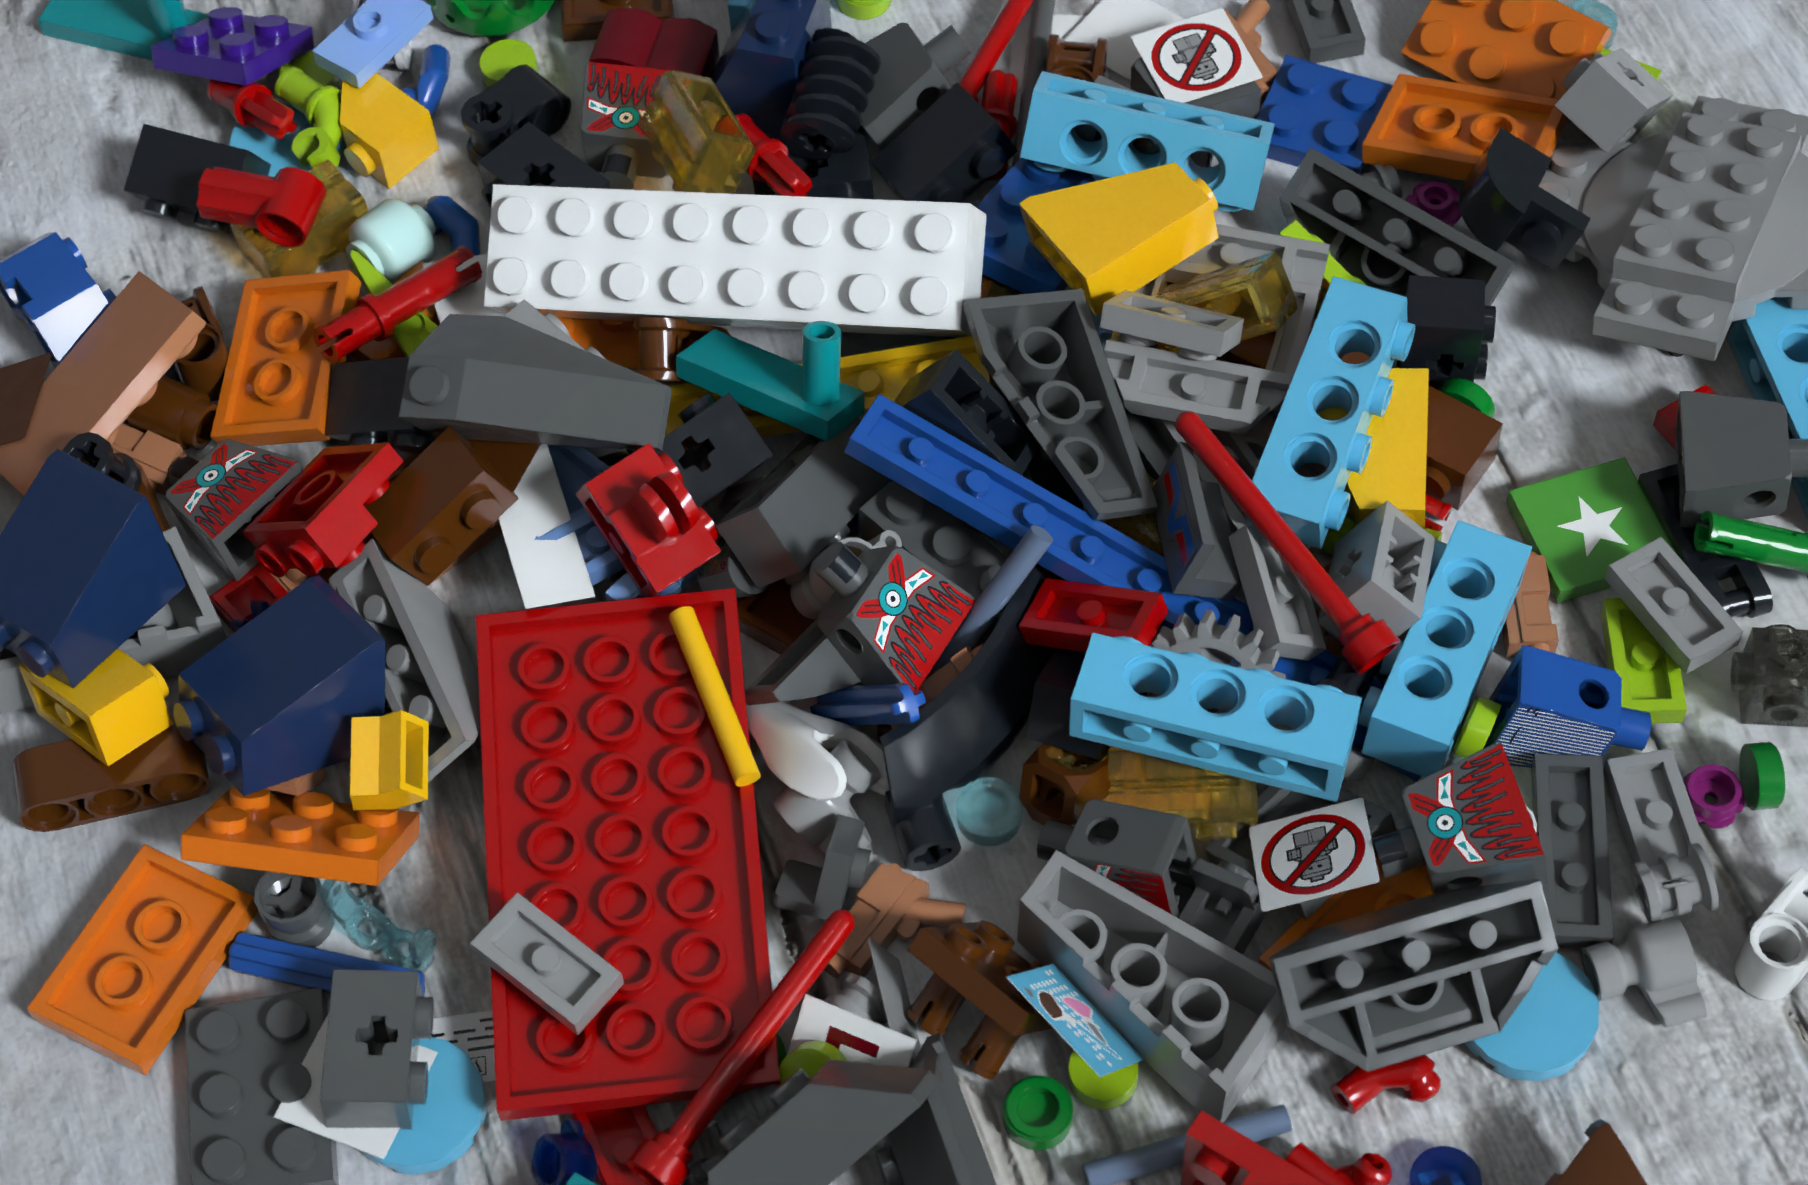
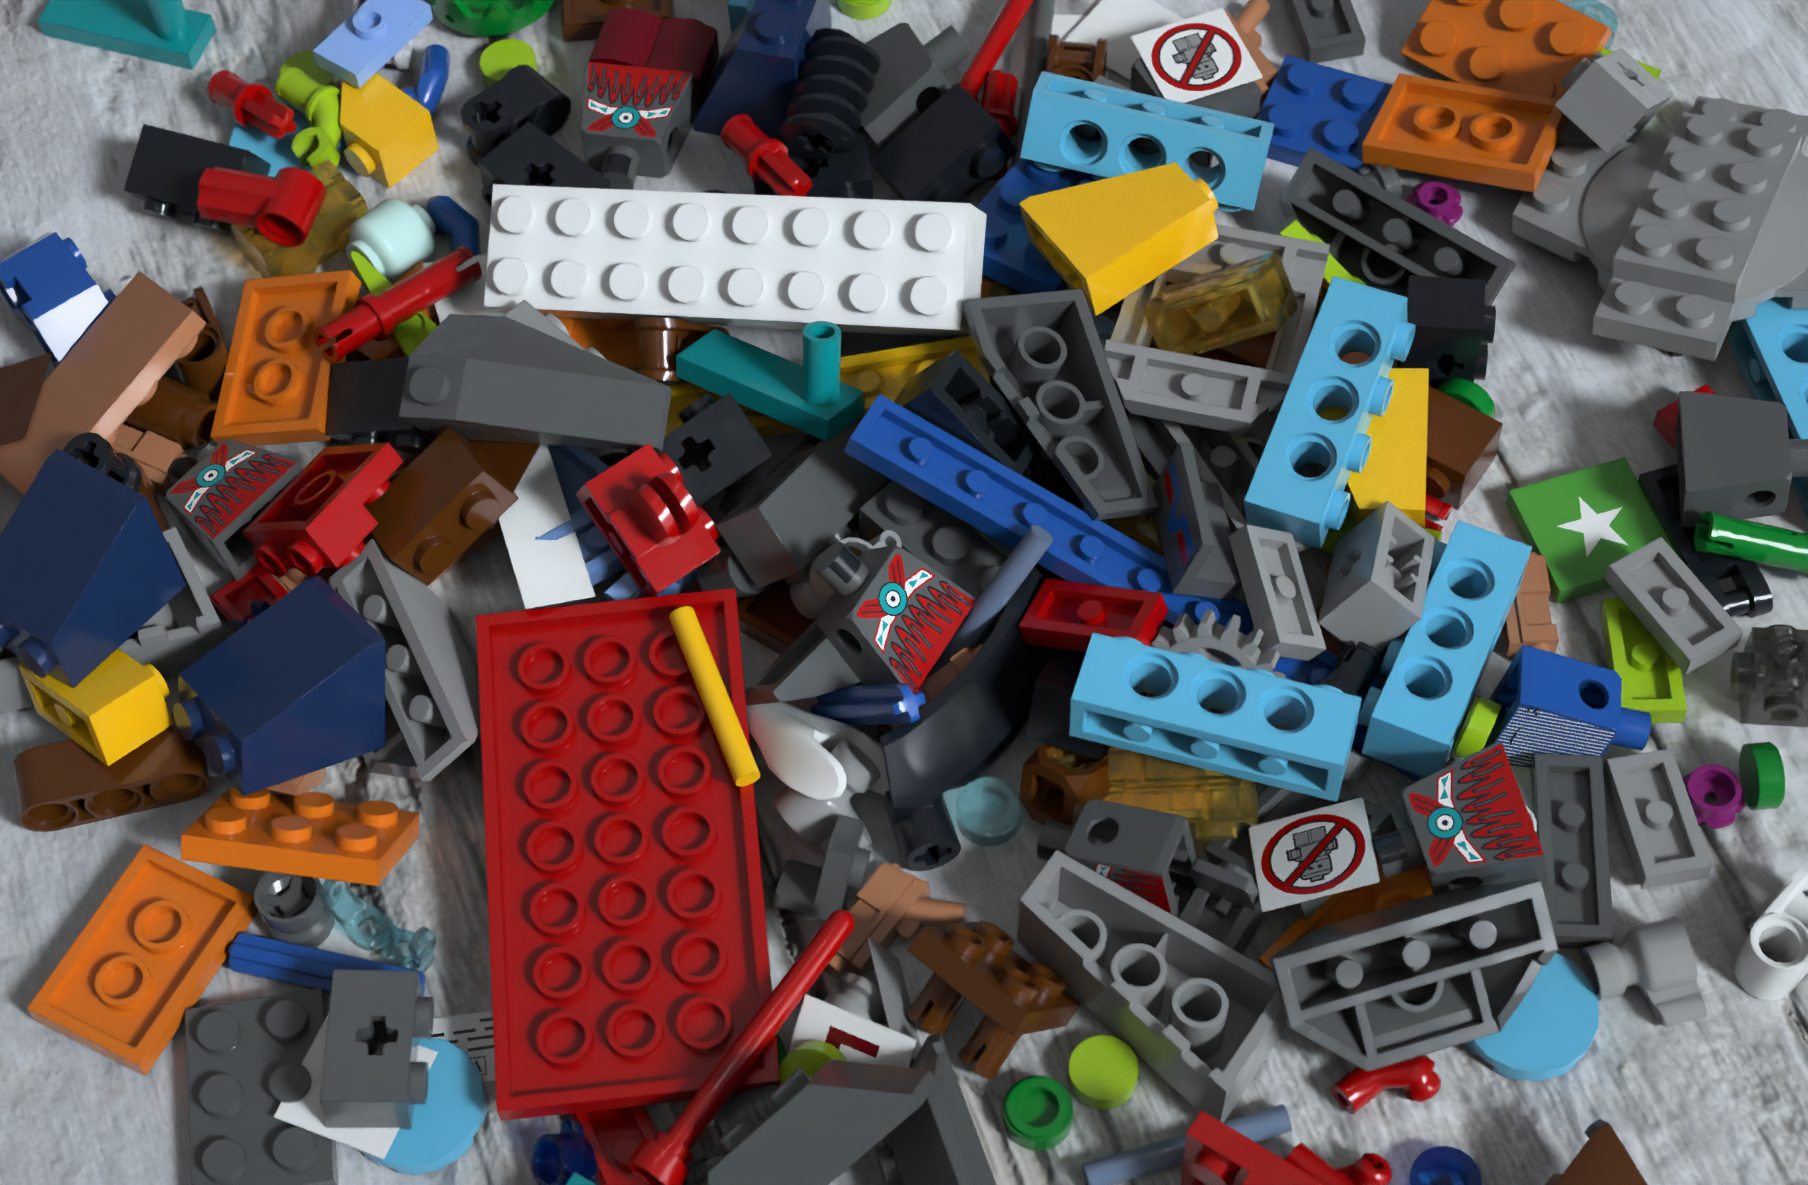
(232, 46): dark purple plate -> none
(388, 761): yellow piece -> none
(547, 963): light grey plate -> none
(696, 135): clear yellow brick -> none
(1075, 1019): medium azure sticker -> none
(1150, 320): light grey plate -> none
(1363, 638): red piece -> none
(1506, 204): black brick -> none
(1693, 868): light grey bush -> none

